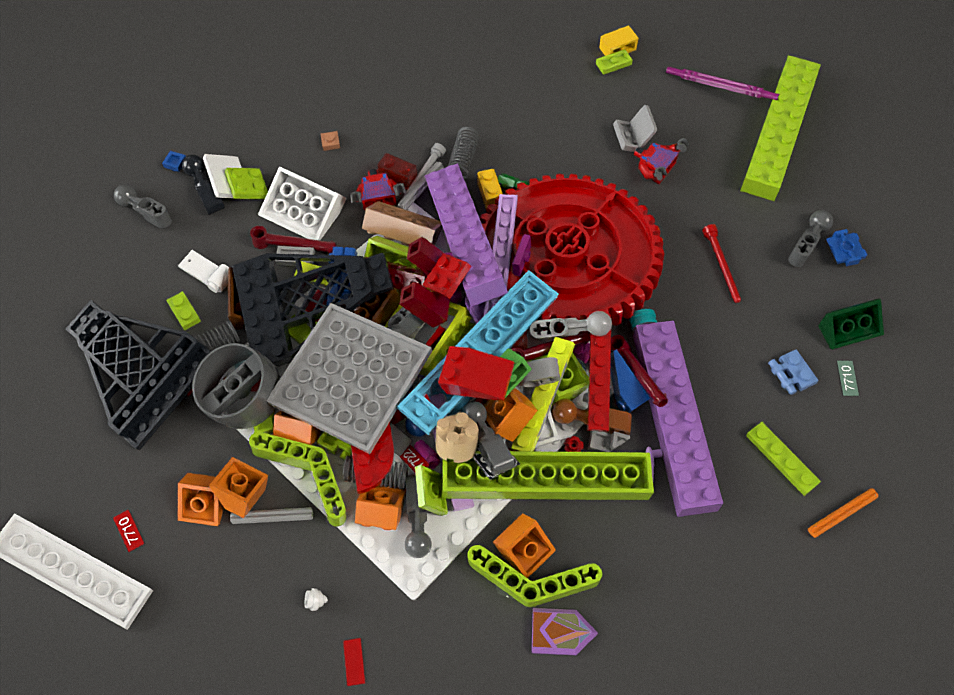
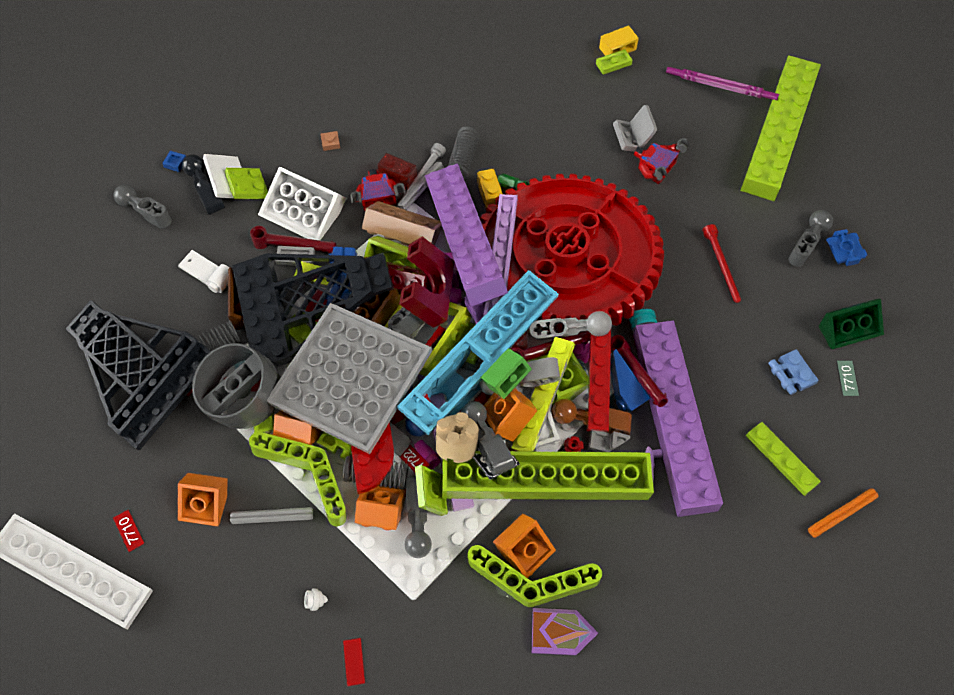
(183, 310): lime plate -> none
(239, 486): orange slope -> none
(446, 275): red plate -> none
(475, 374): red slope -> none
(522, 255): magenta plate -> none

